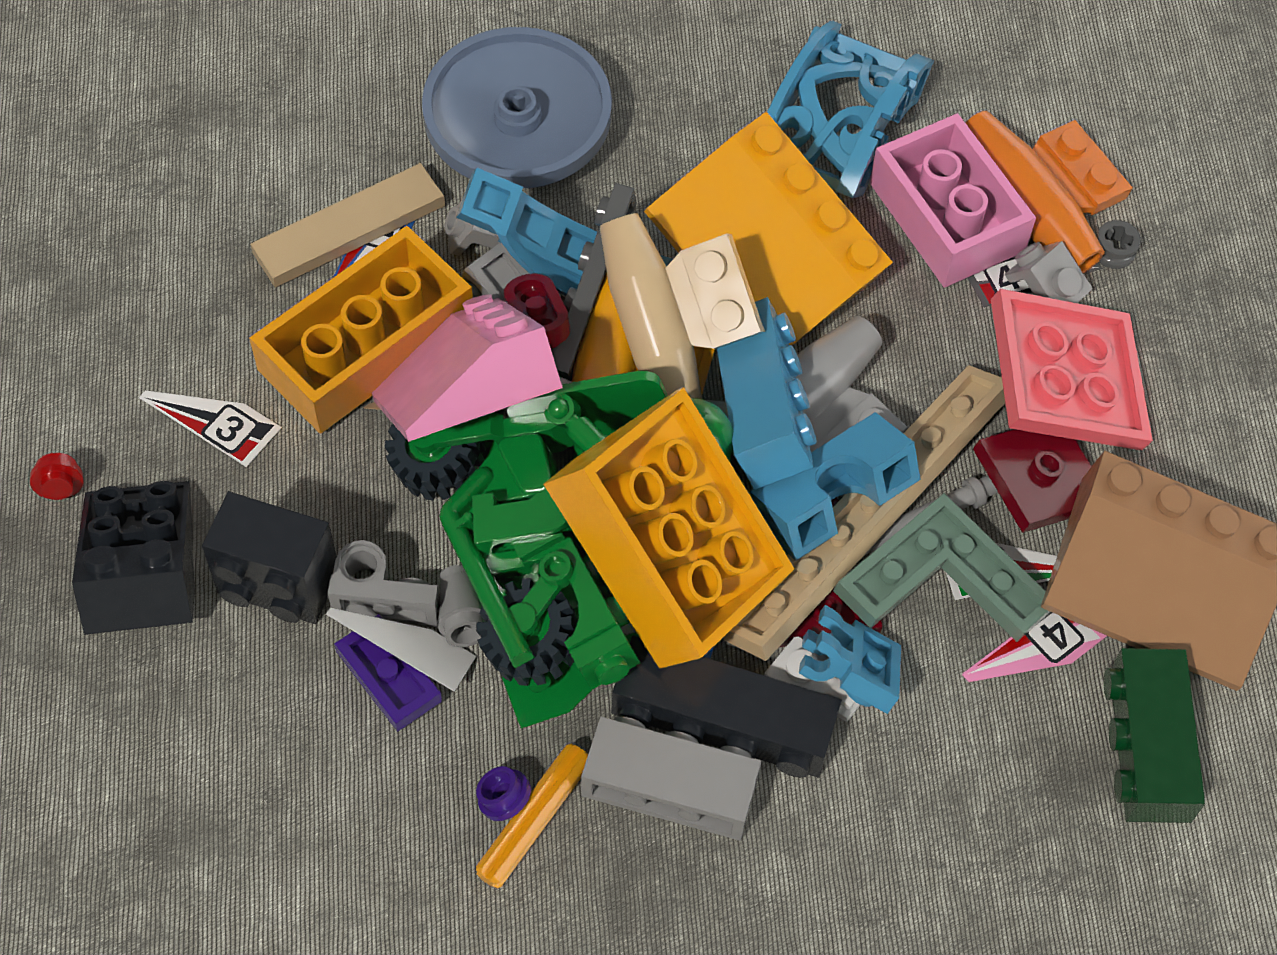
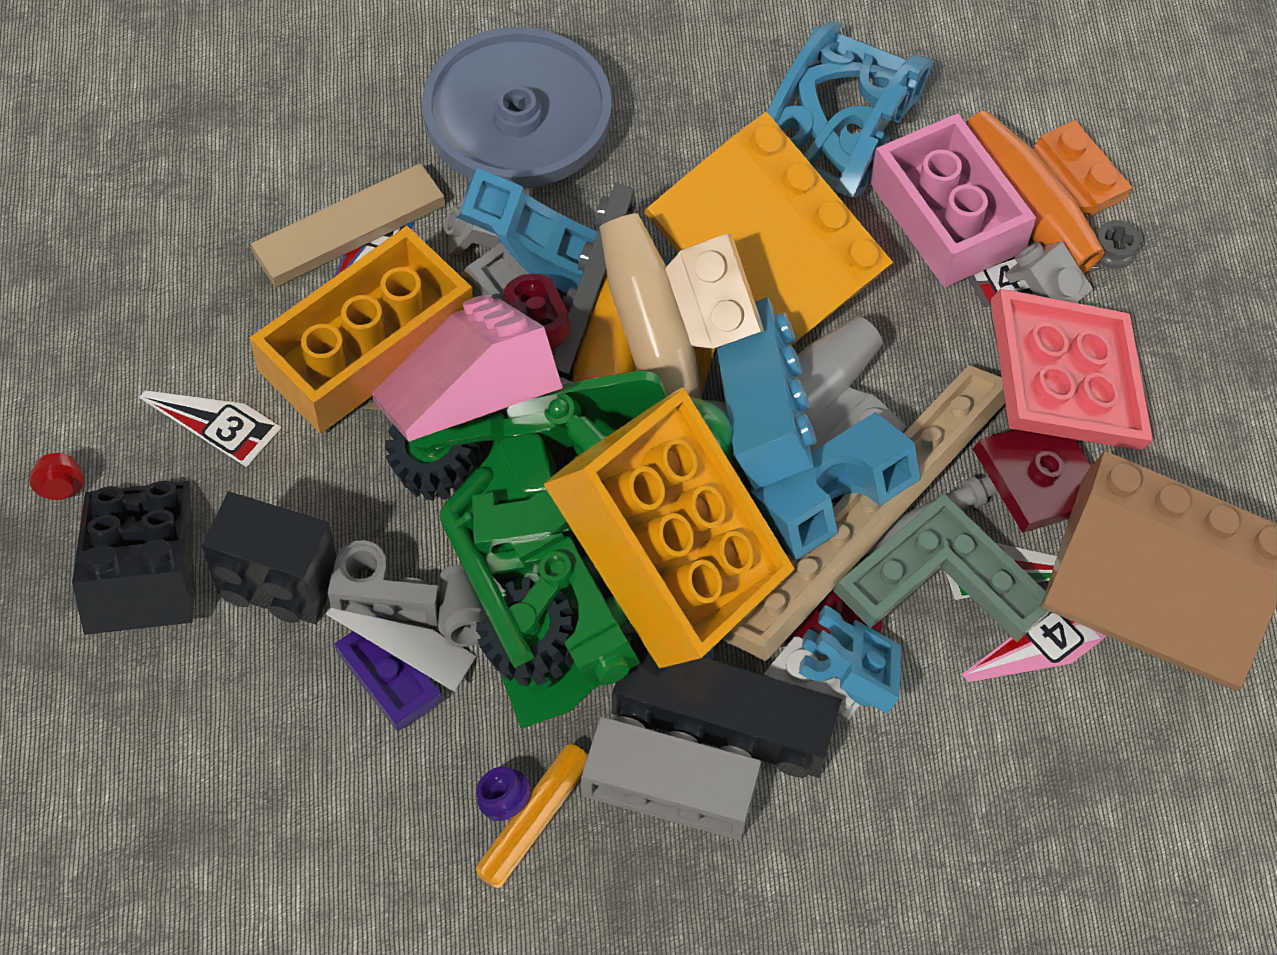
(1154, 736): dark green brick -> none

